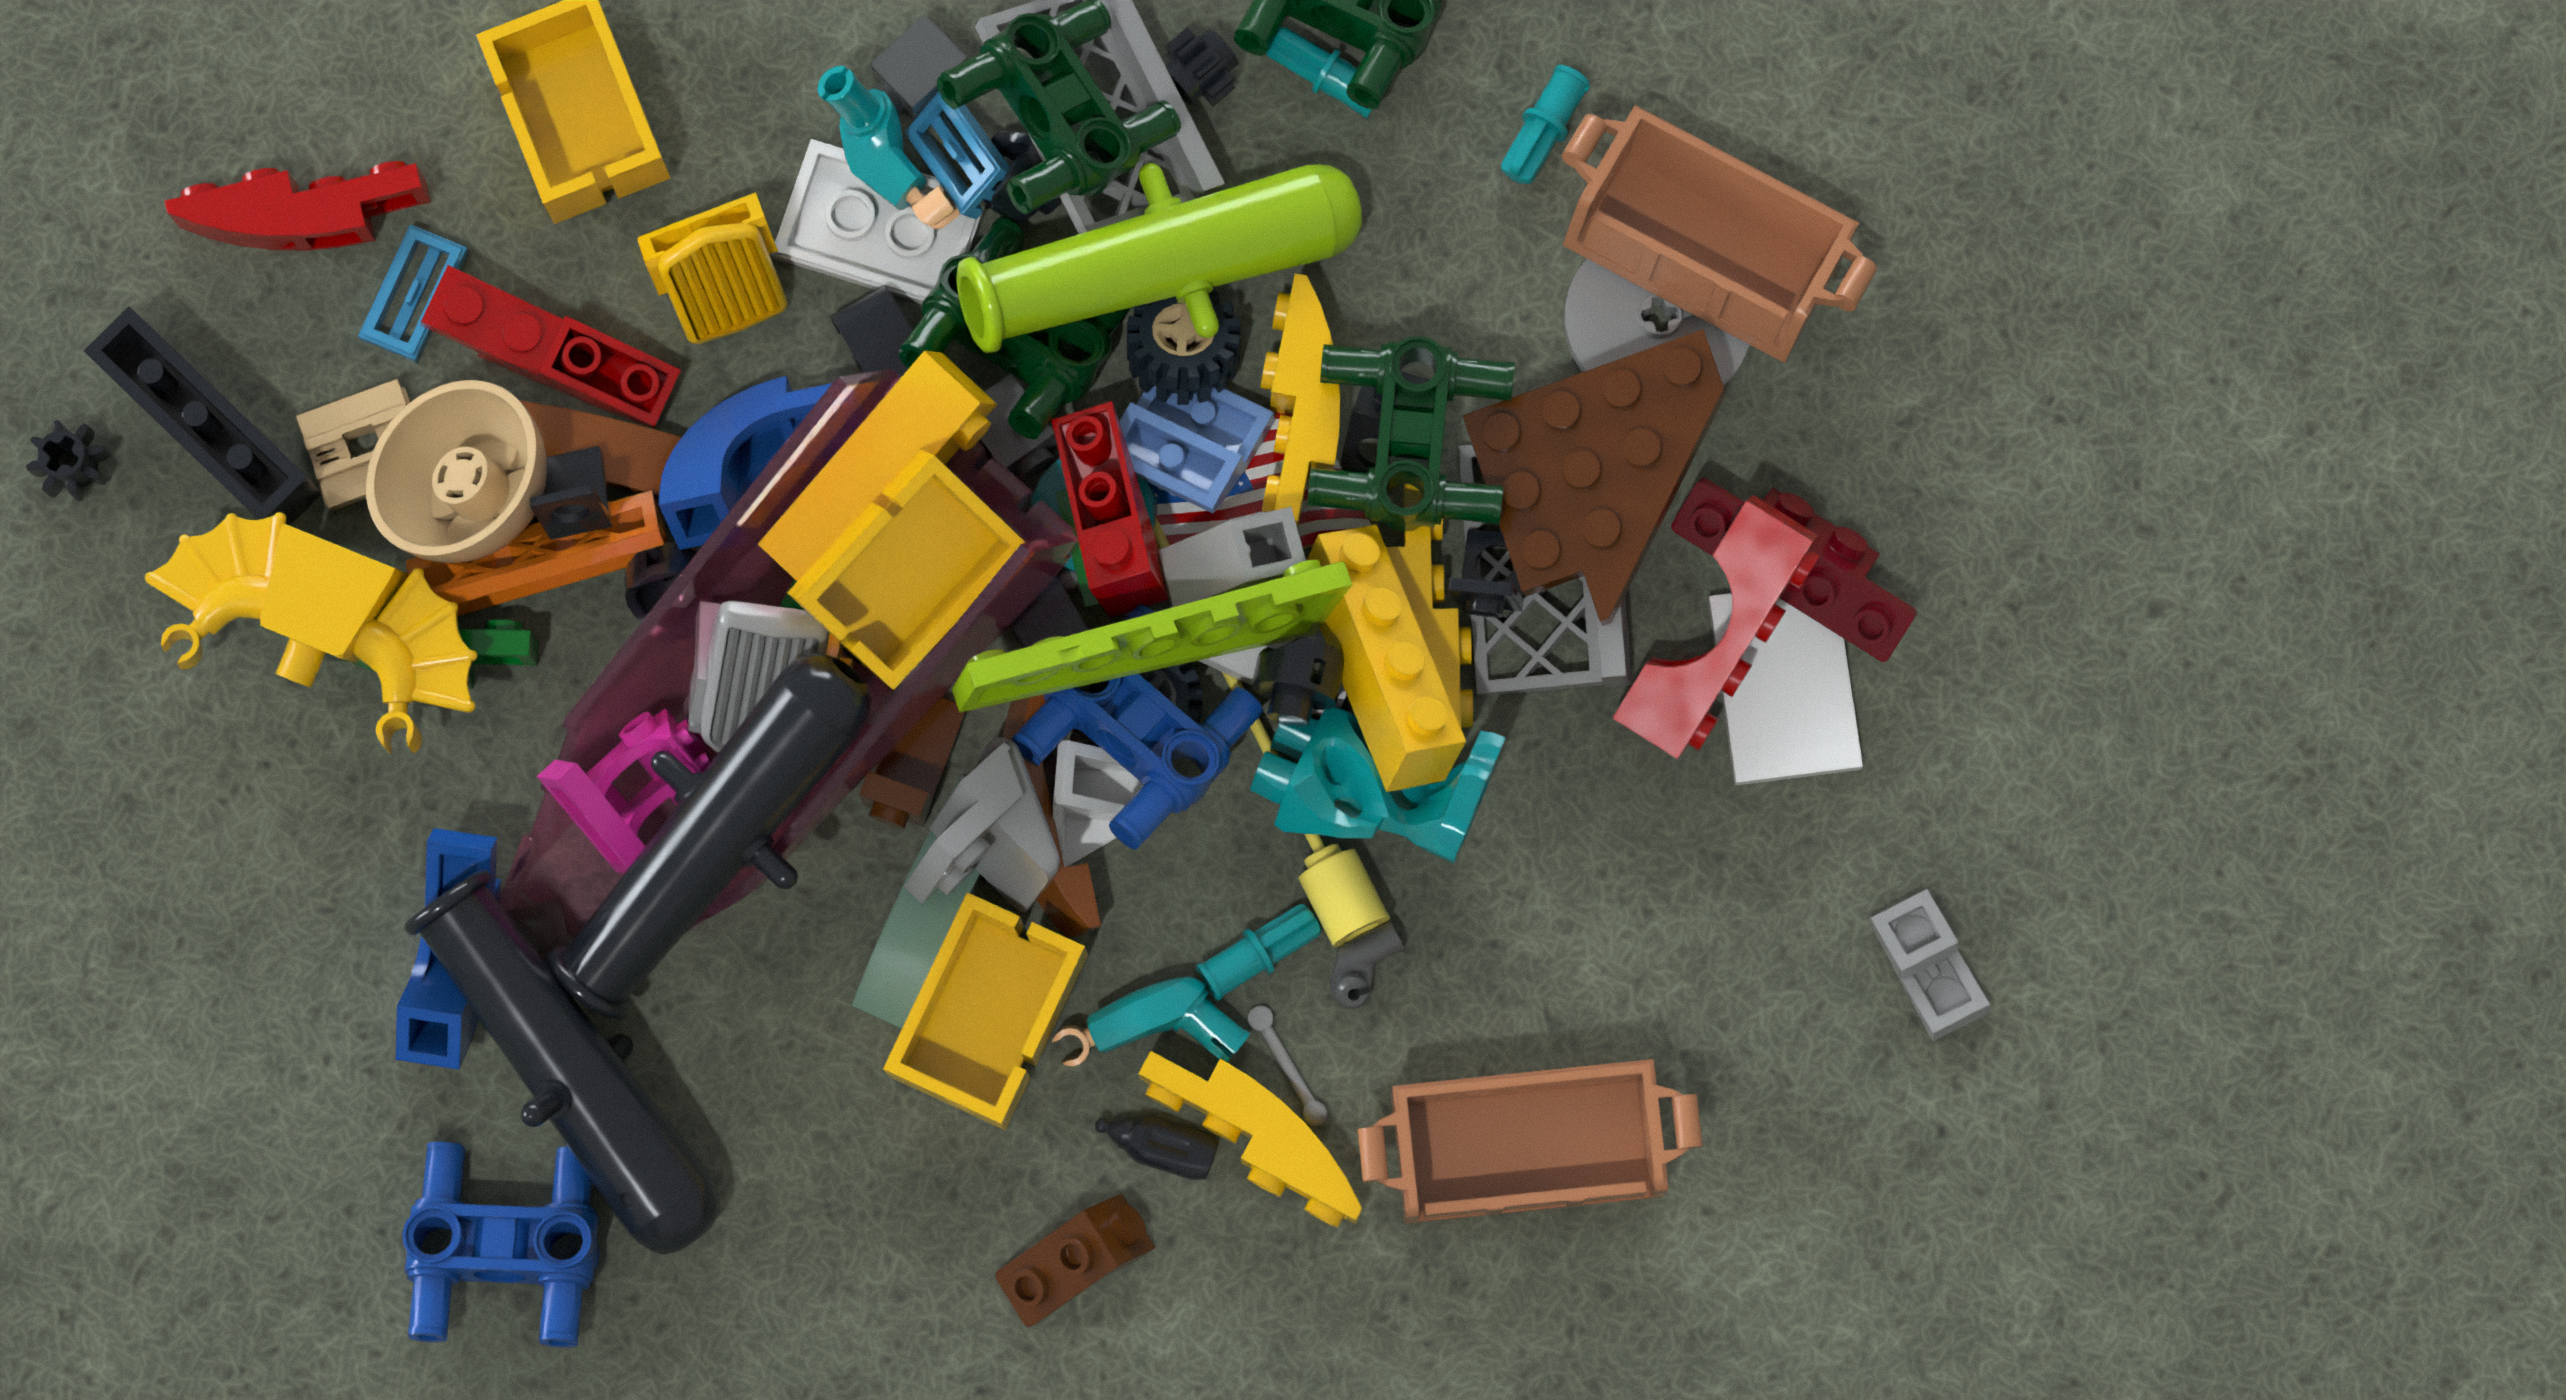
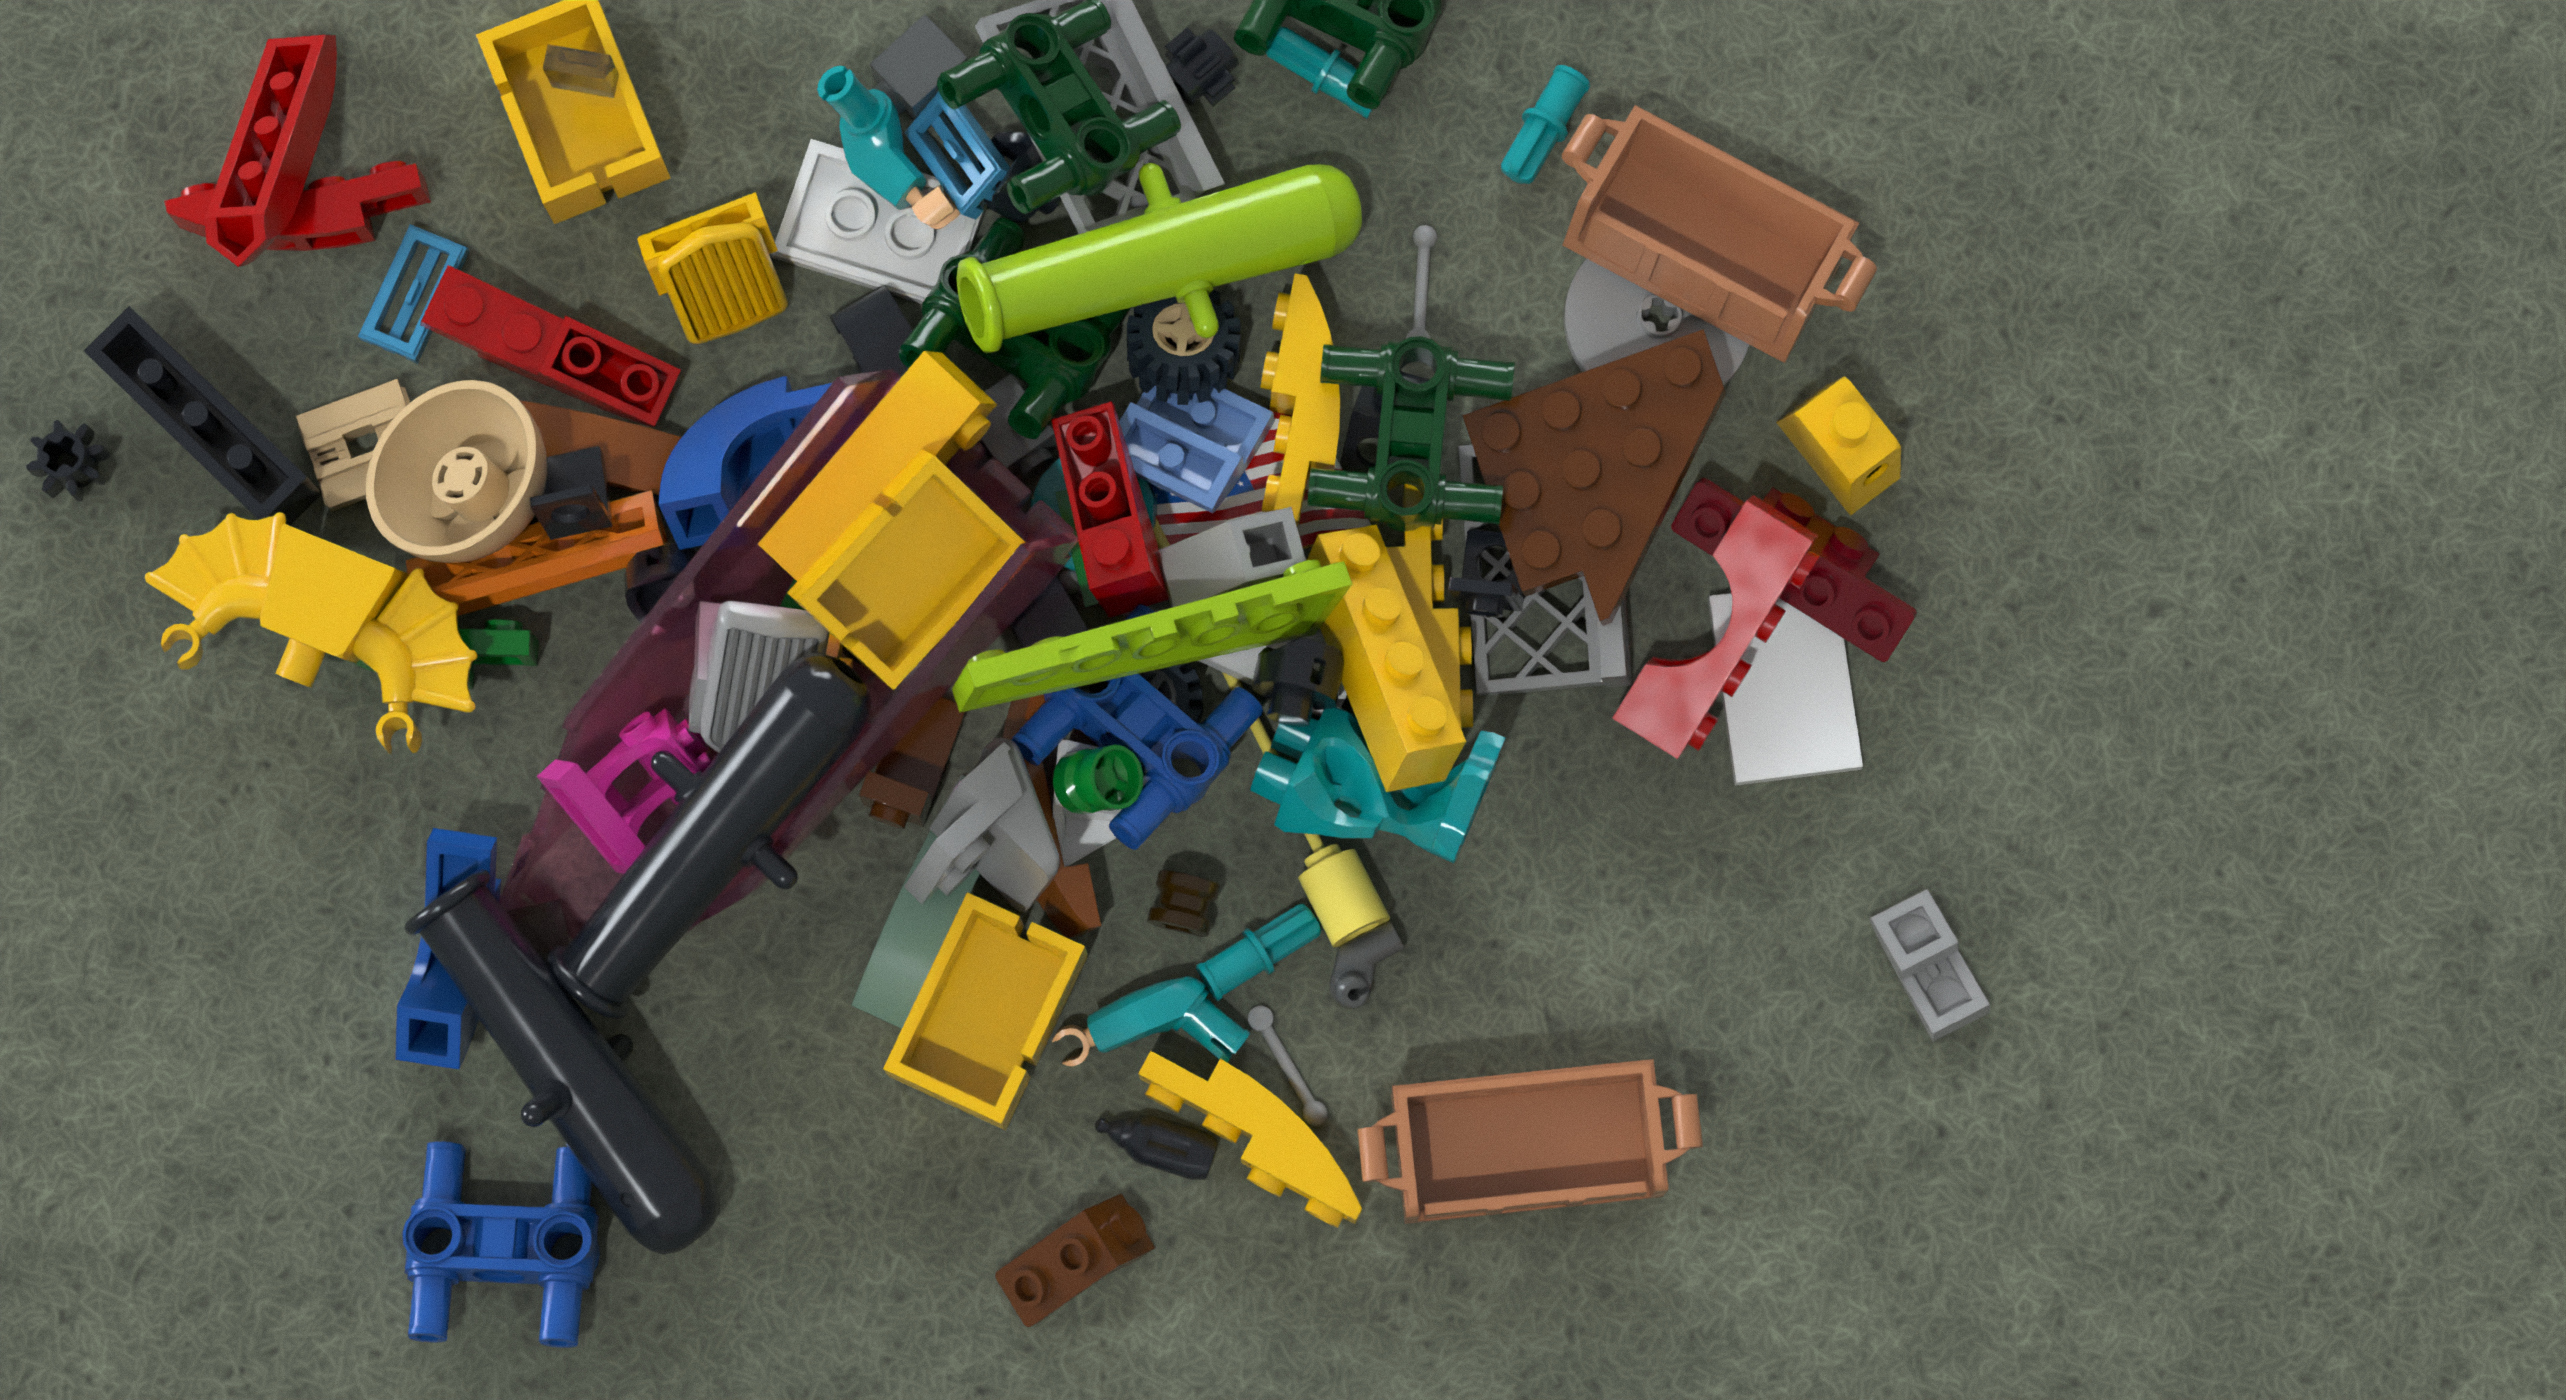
(272, 146): none -> red brick
(580, 71): none -> clear smoke tile
(1098, 779): none -> green wheel
(1183, 903): none -> dark brown wheel
(1424, 239): none -> light grey hinge
(1845, 443): none -> yellow torso

